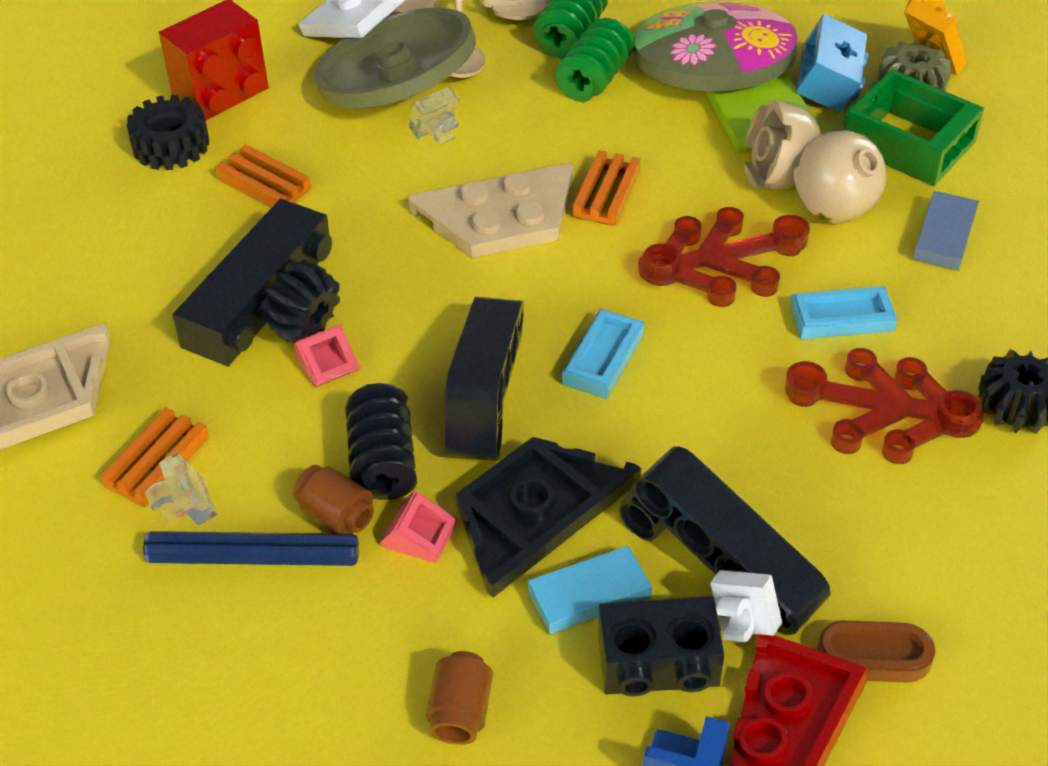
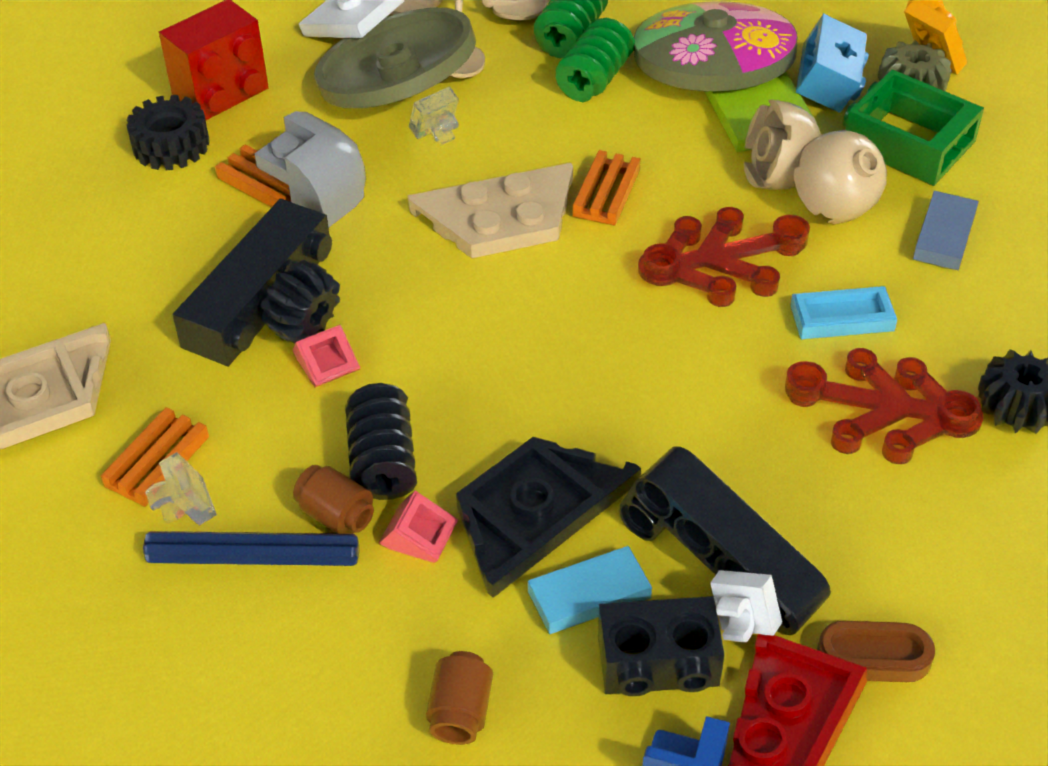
(317, 164): none -> light grey brick
(481, 378): black beam -> none
(603, 353): medium azure tile -> none

